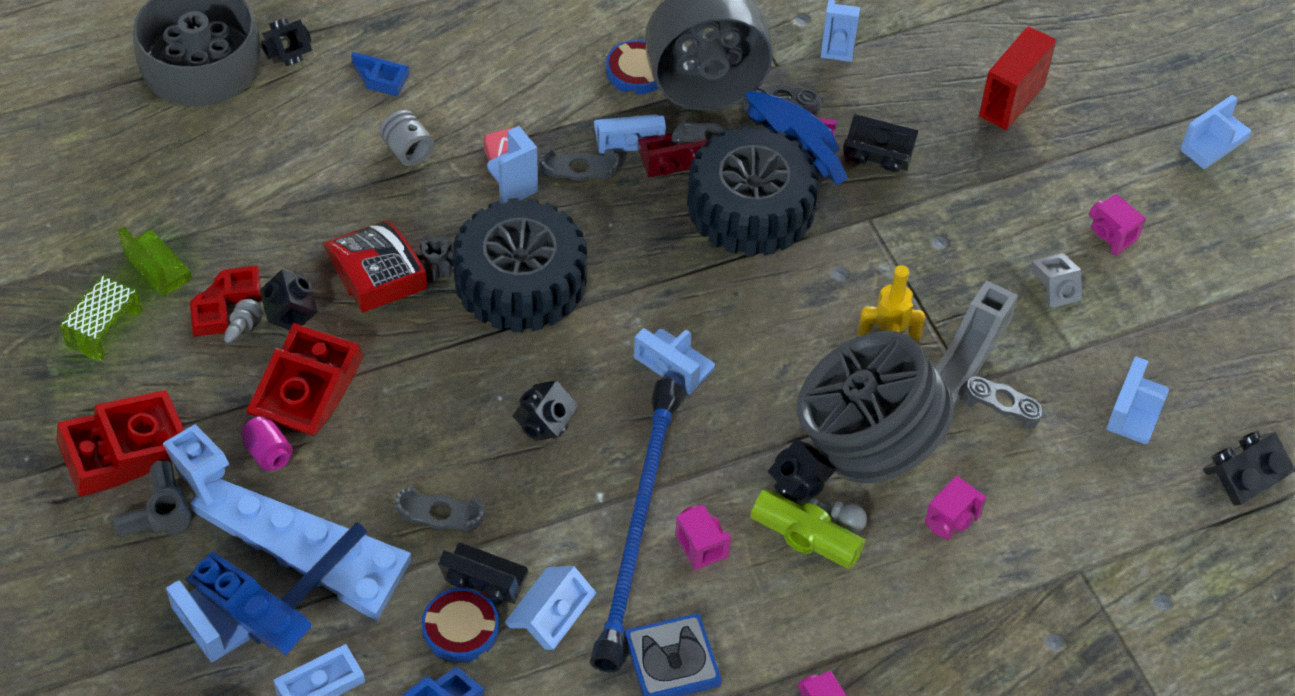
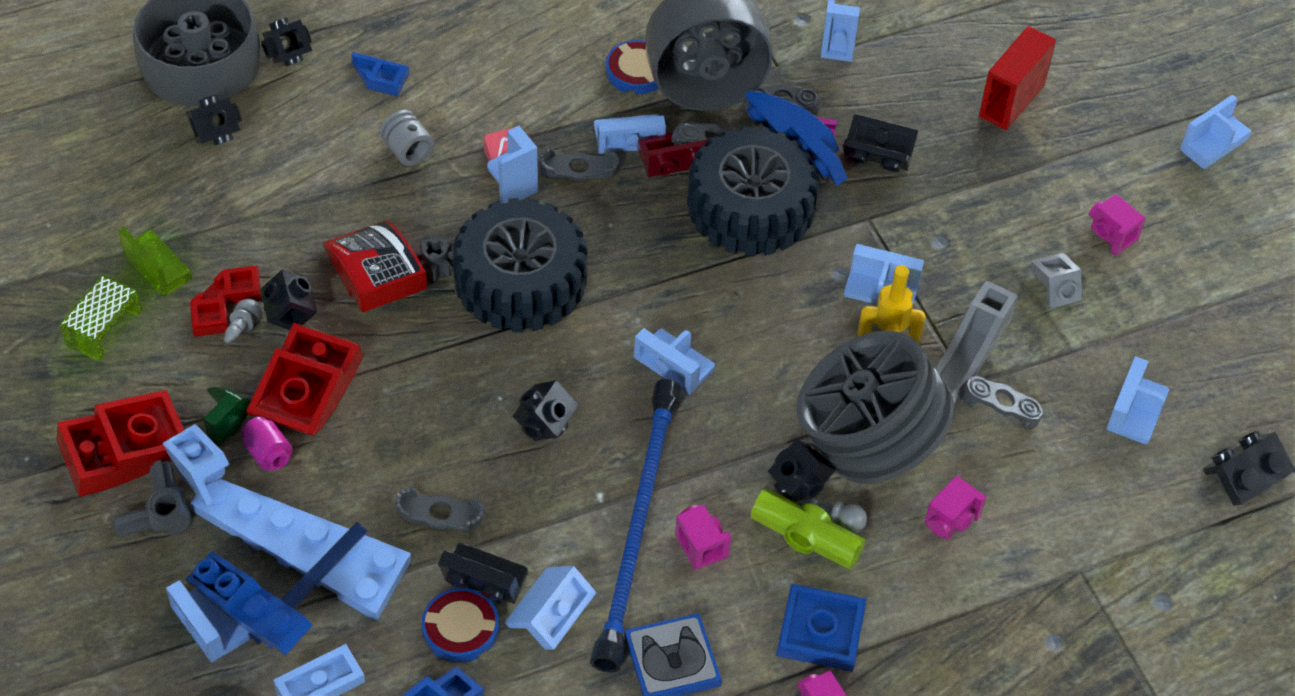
(202, 120): none -> black brick
(227, 415): none -> dark green plate
(821, 627): none -> blue tile
(875, 269): none -> light blue panel

